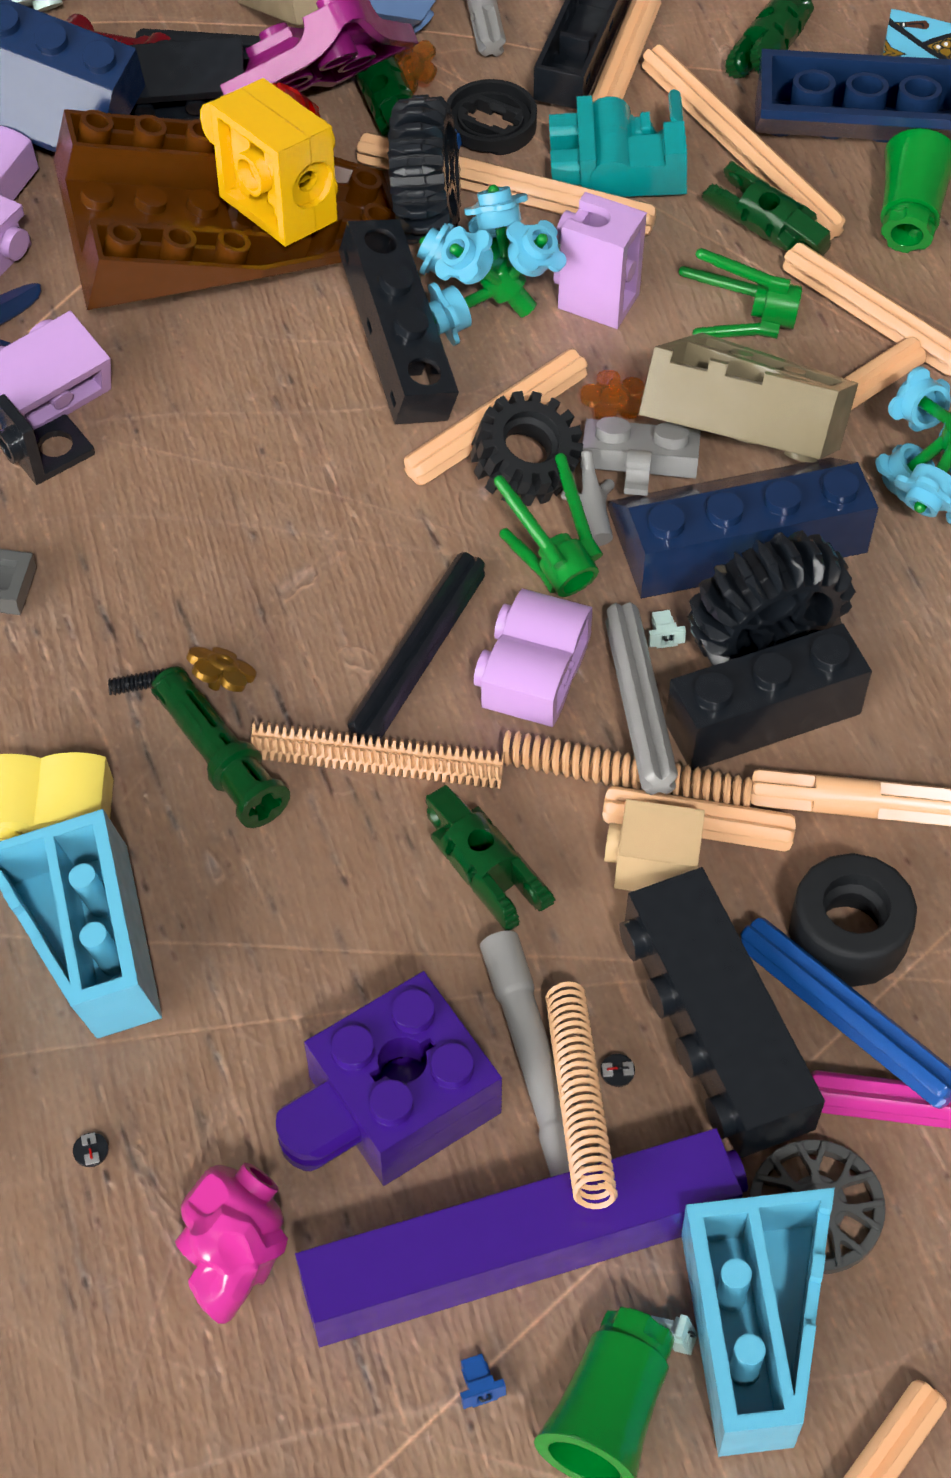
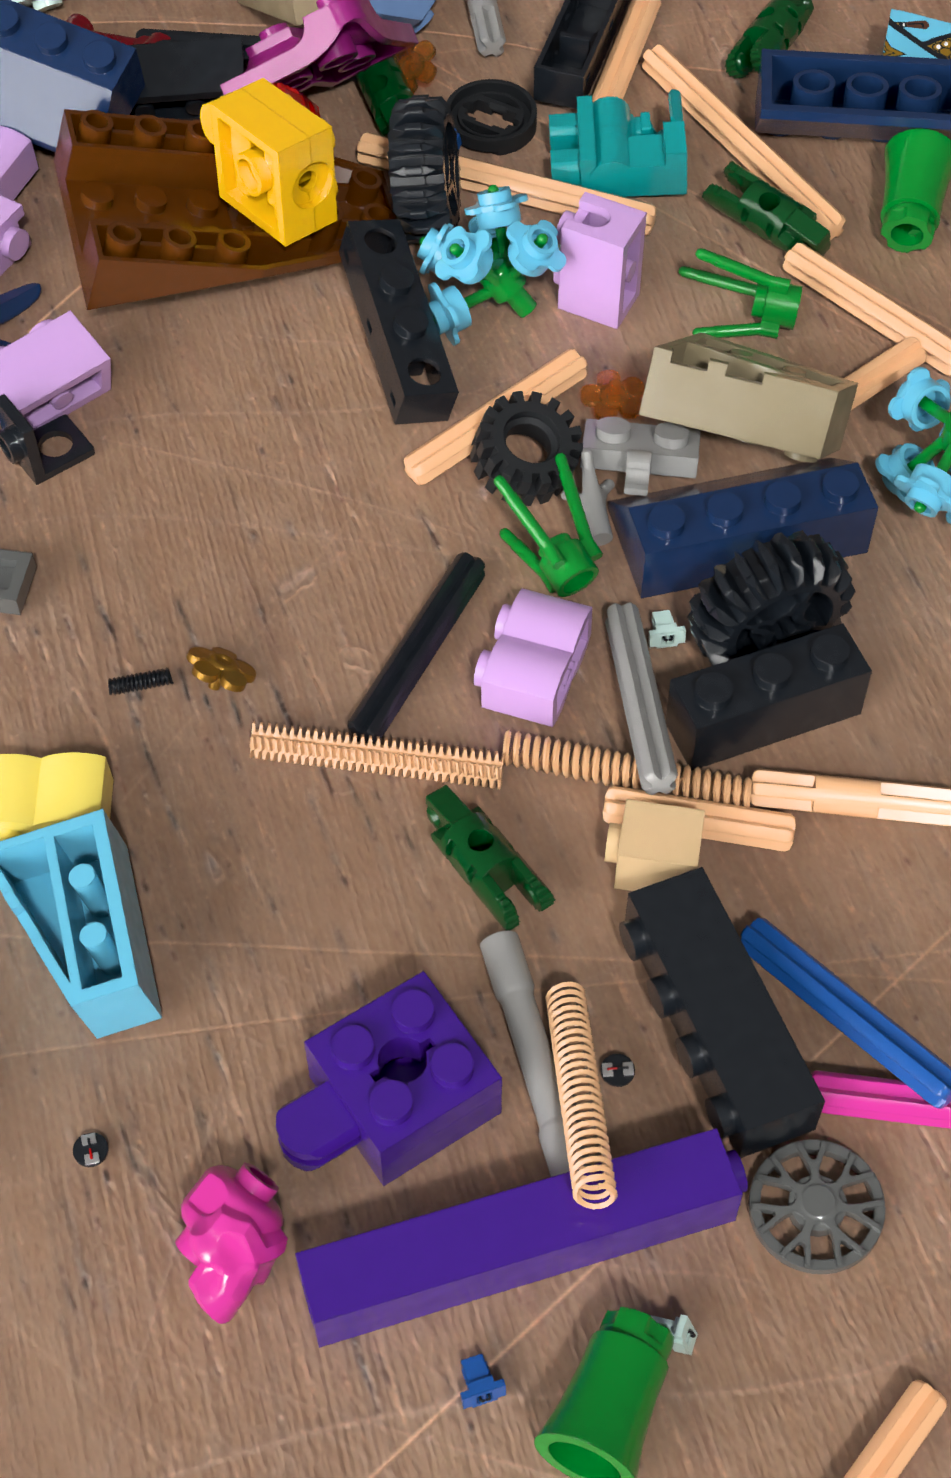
(232, 763): dark green pin -> none
(755, 1308): medium azure wedge -> none
(859, 884): black tyre -> none

